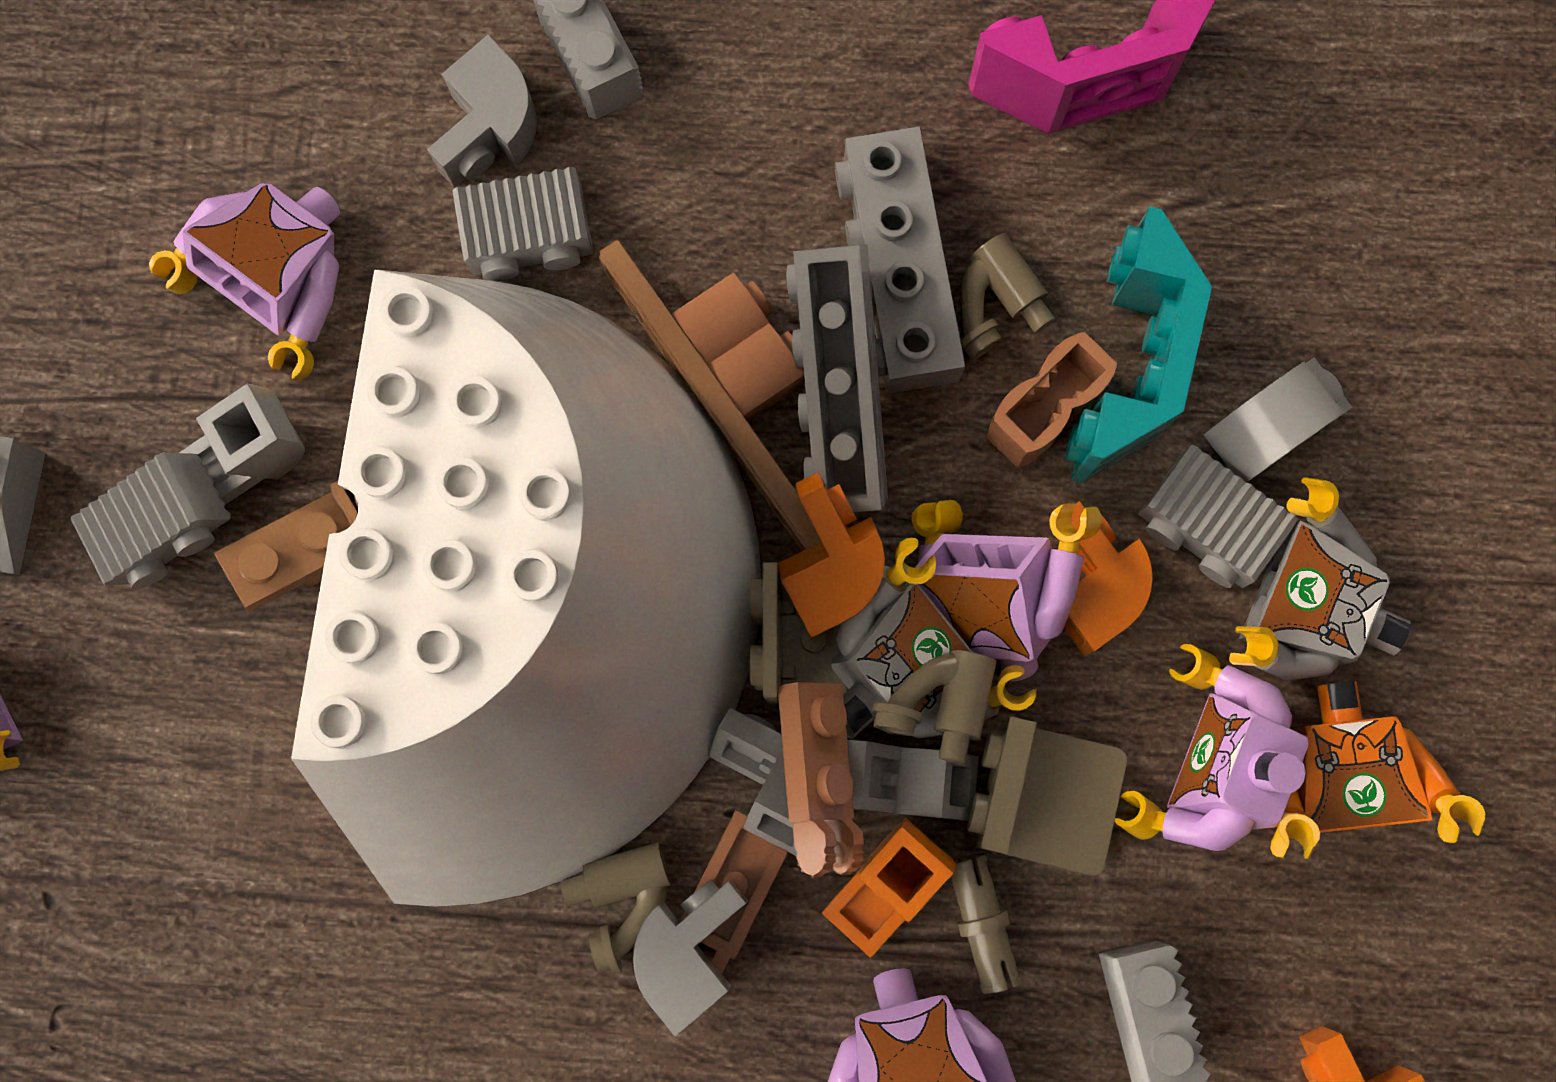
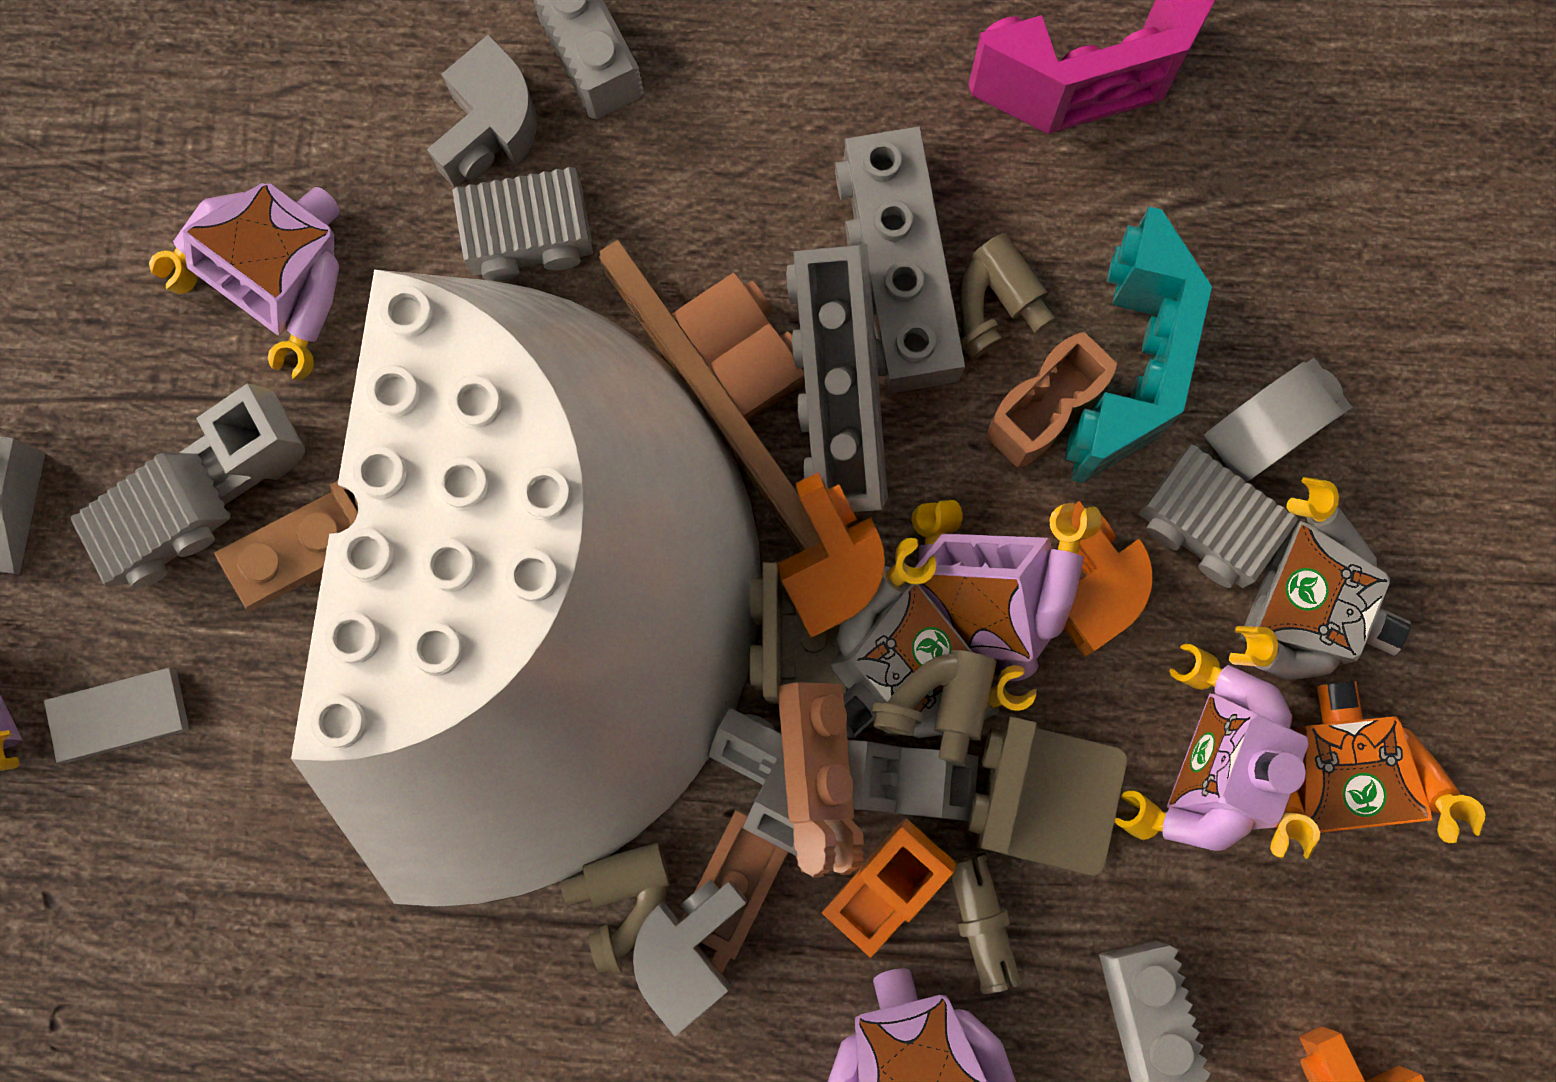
(116, 715): none -> light grey tile

